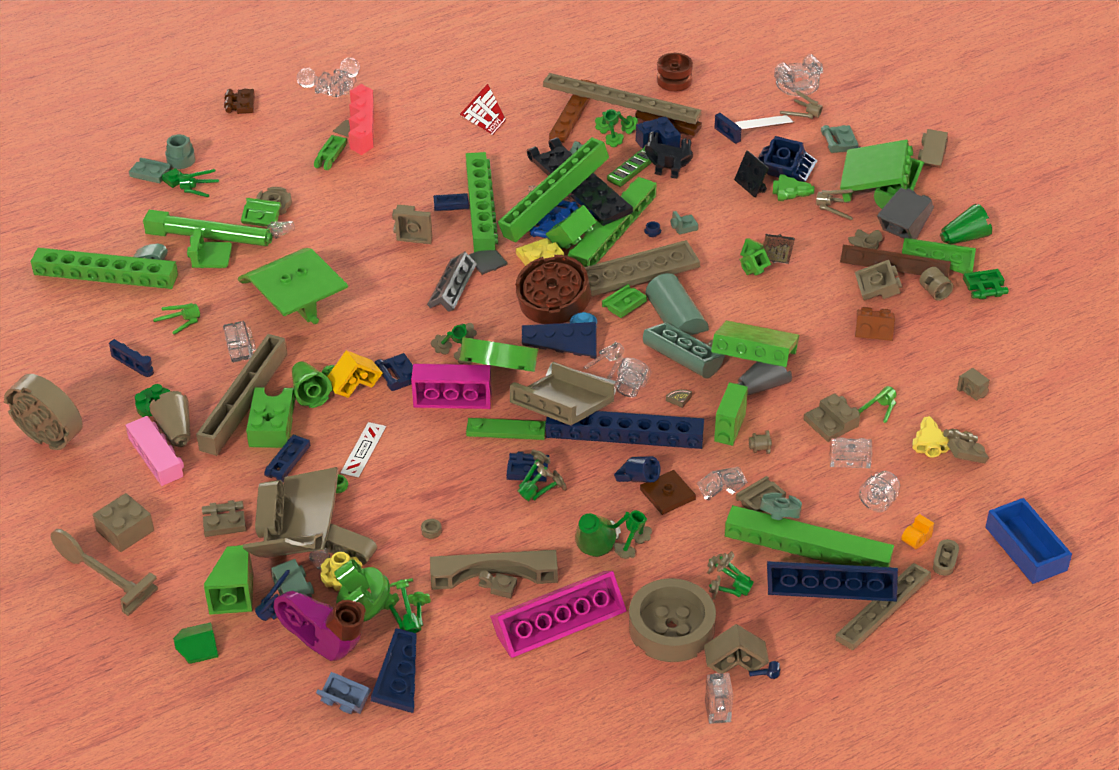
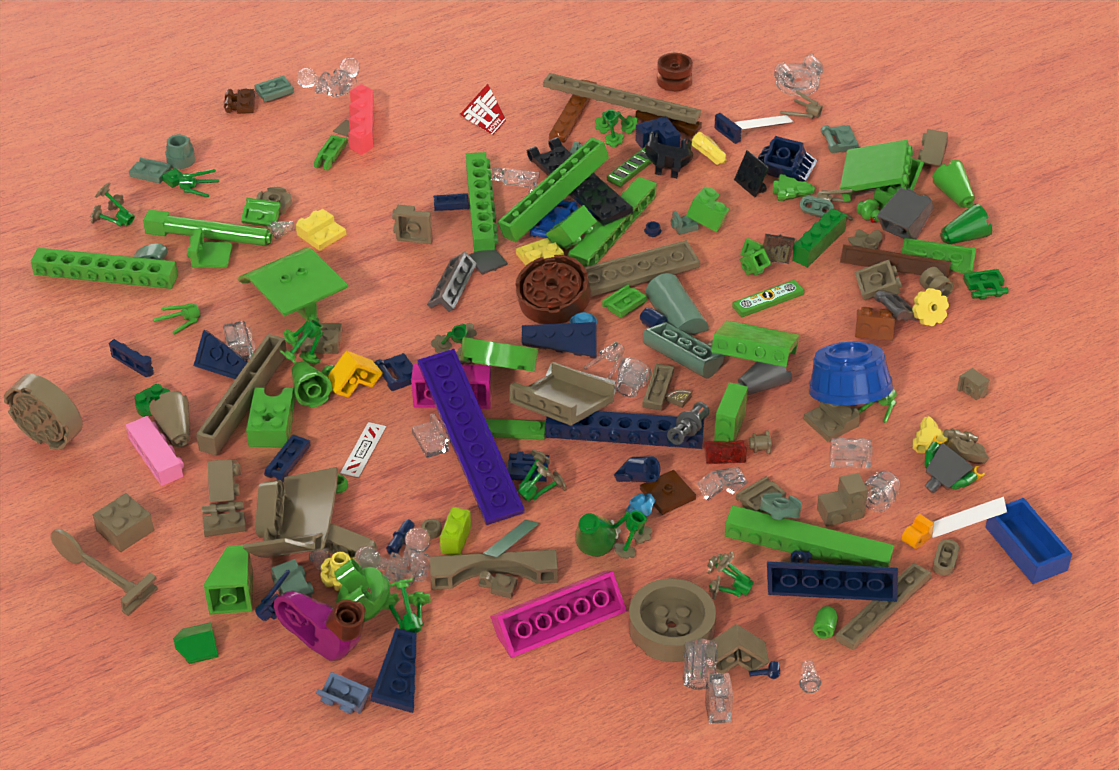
(115, 202): none -> plant
(218, 357): none -> dark blue wing
(222, 479): none -> dark tan brick
(274, 88): none -> sand green plate
(311, 329): none -> plant
(320, 229): none -> light yellow plate
(328, 342): none -> dark tan plate
(395, 568): none -> clear piece
(399, 537): none -> dark blue axle
(432, 437): none -> clear bracket
(455, 531): none -> lime brick
(470, 437): none -> dark purple plate
(511, 538): none -> sand green sticker
(515, 177): none -> clear hinge
(641, 503): none -> dark azure plate
(652, 318): none -> dark blue brick
(658, 387): none -> dark tan plate
(688, 423): none -> dark grey piece
(699, 662): none -> clear brick
(707, 210): none -> bright green brick
(709, 148): none -> light yellow rock
(725, 452): none -> clear red bracket
(768, 298): none -> tile
(800, 555): none -> dark blue plate
(809, 678): none -> clear cone
(818, 205): none -> sand green plate
(819, 237): none -> green brick
(825, 622): none -> bright green brick
(844, 504): none -> dark tan brick
(850, 374): none -> blue piece
(868, 210): none -> bright green animal
(896, 305): none -> flat silver plate
(930, 307): none -> light yellow plant
(947, 468): none -> dark grey torso
(954, 183): none -> bright green cone
(969, 517): none -> white sticker

